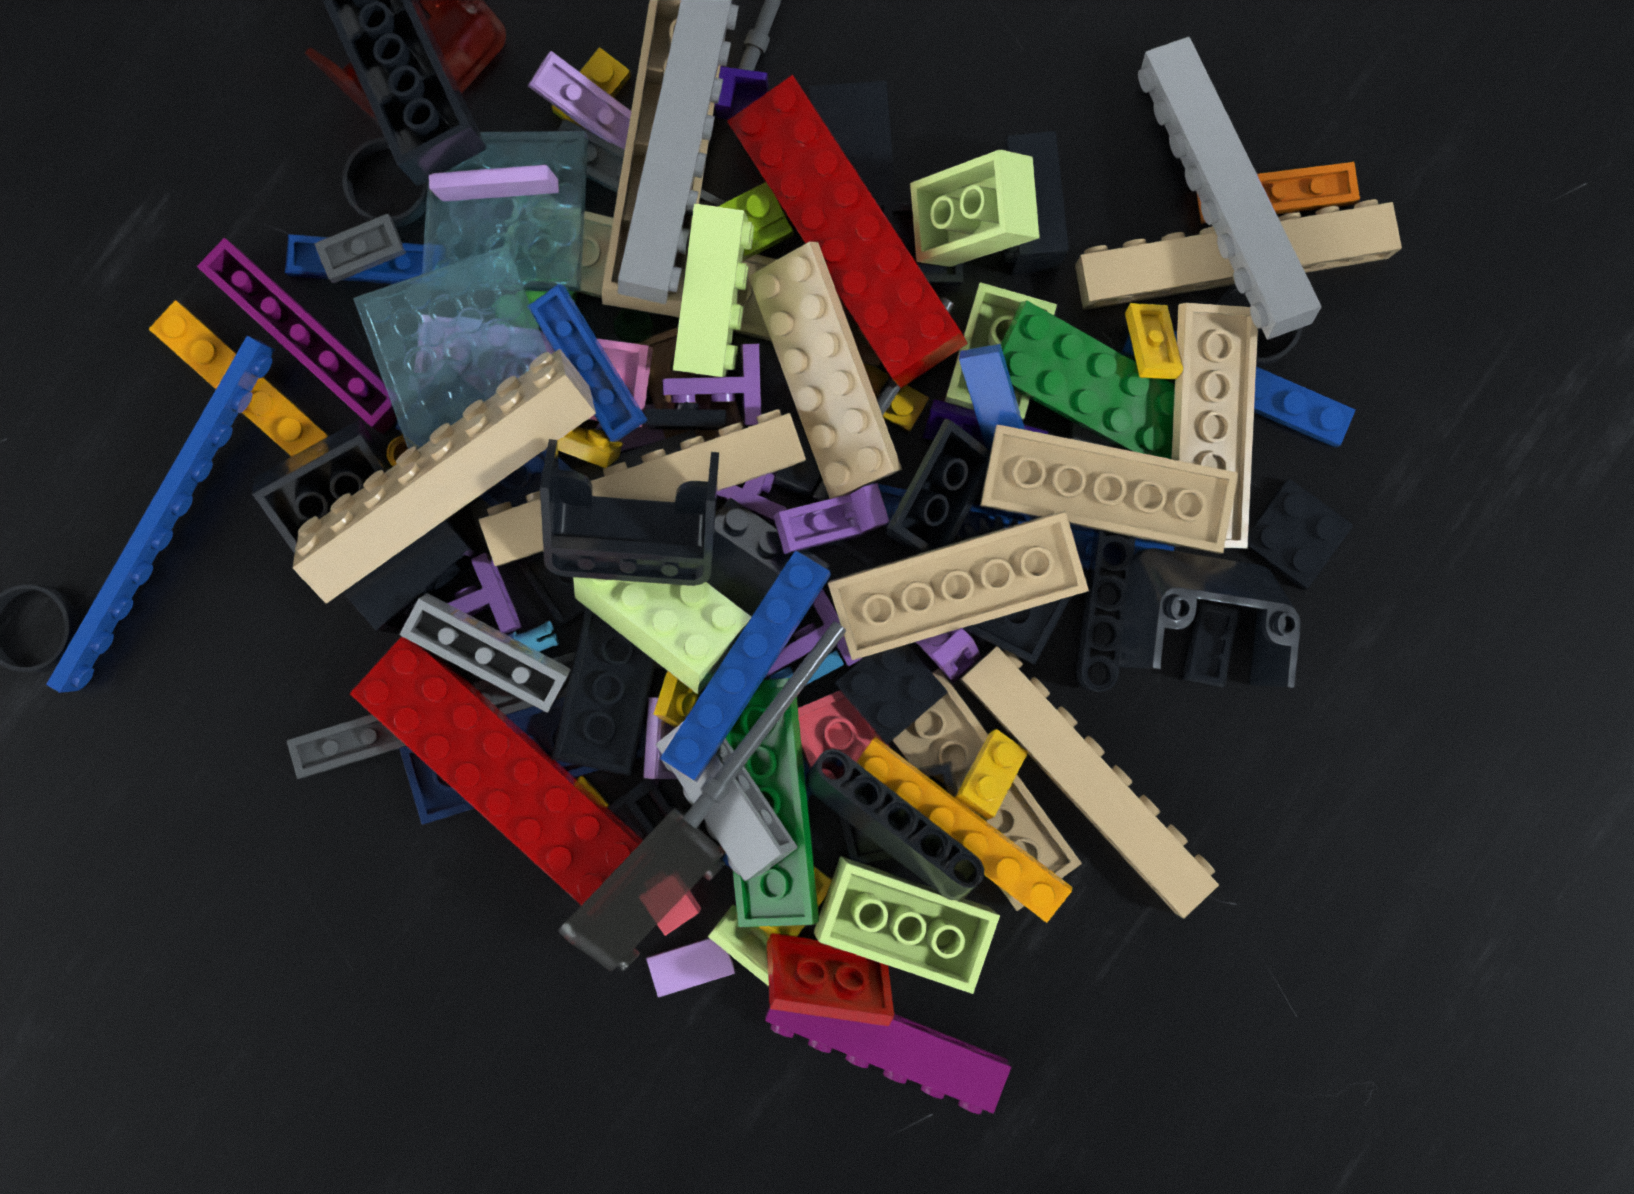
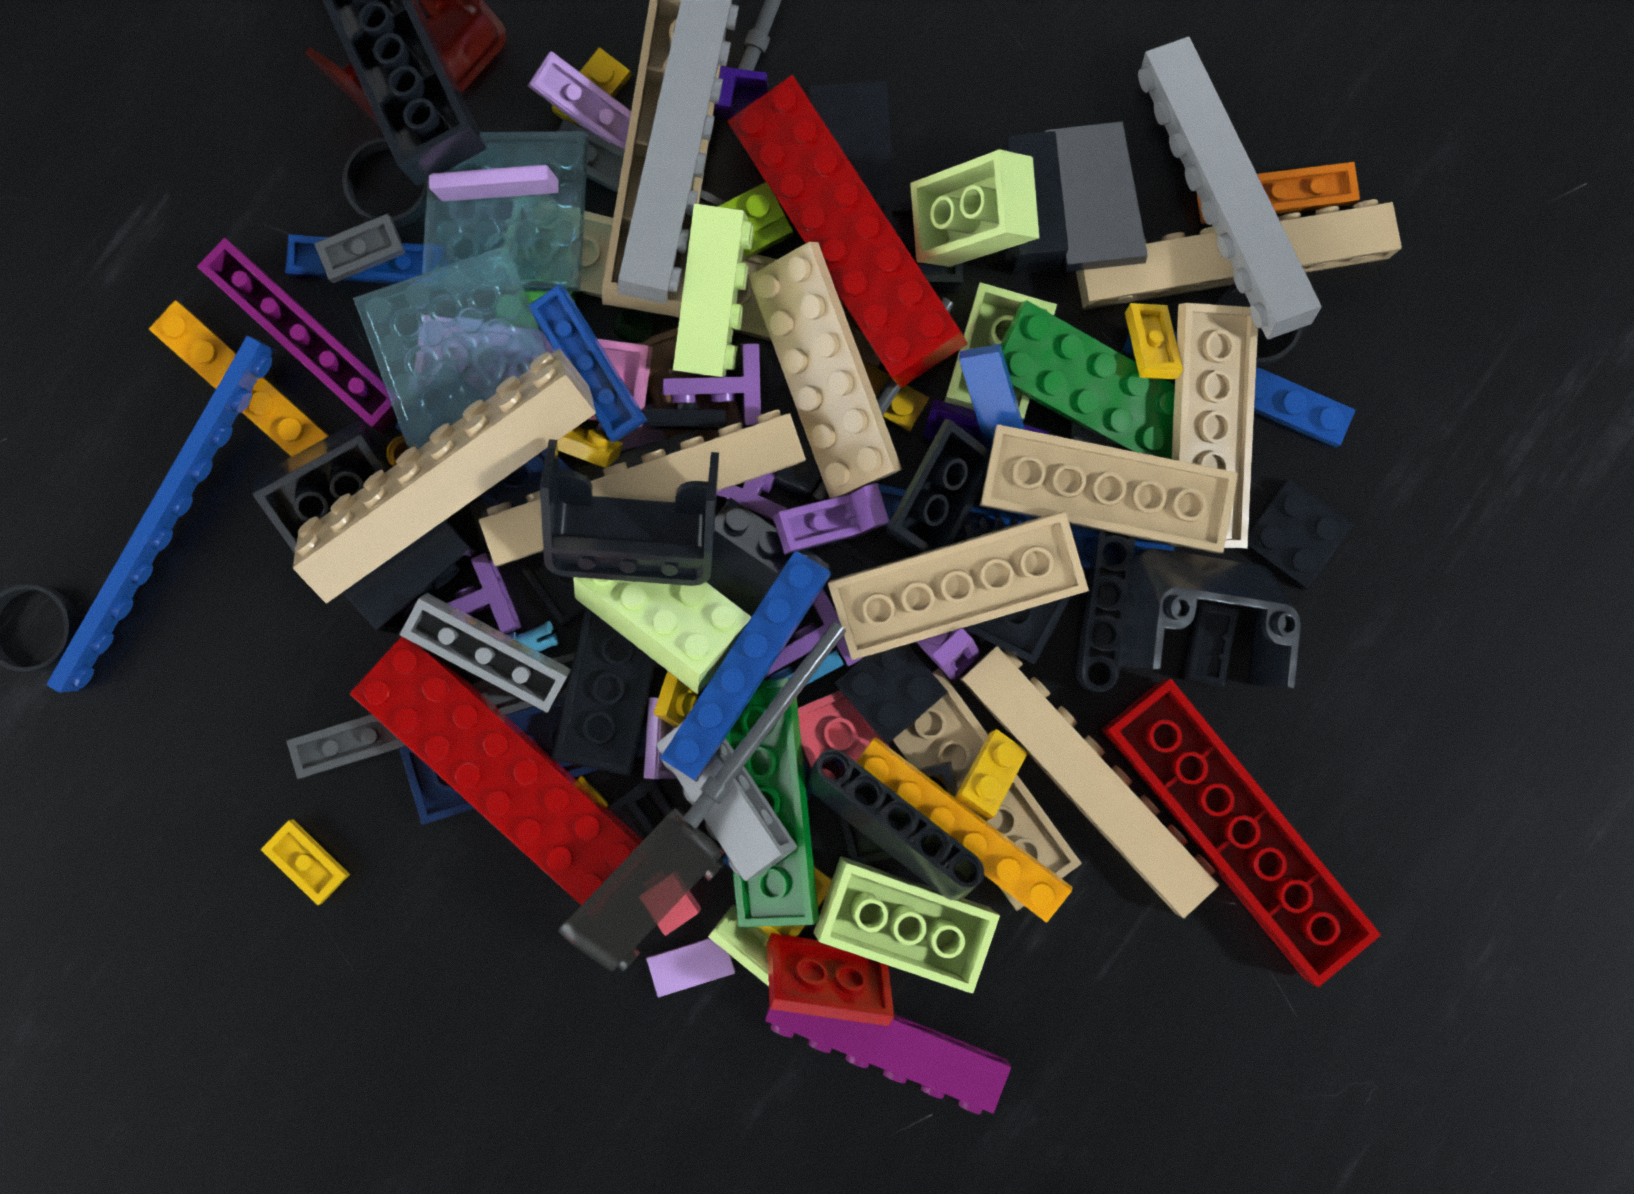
(305, 862): none -> yellow plate
(1099, 198): none -> black tile
(1240, 832): none -> red brick

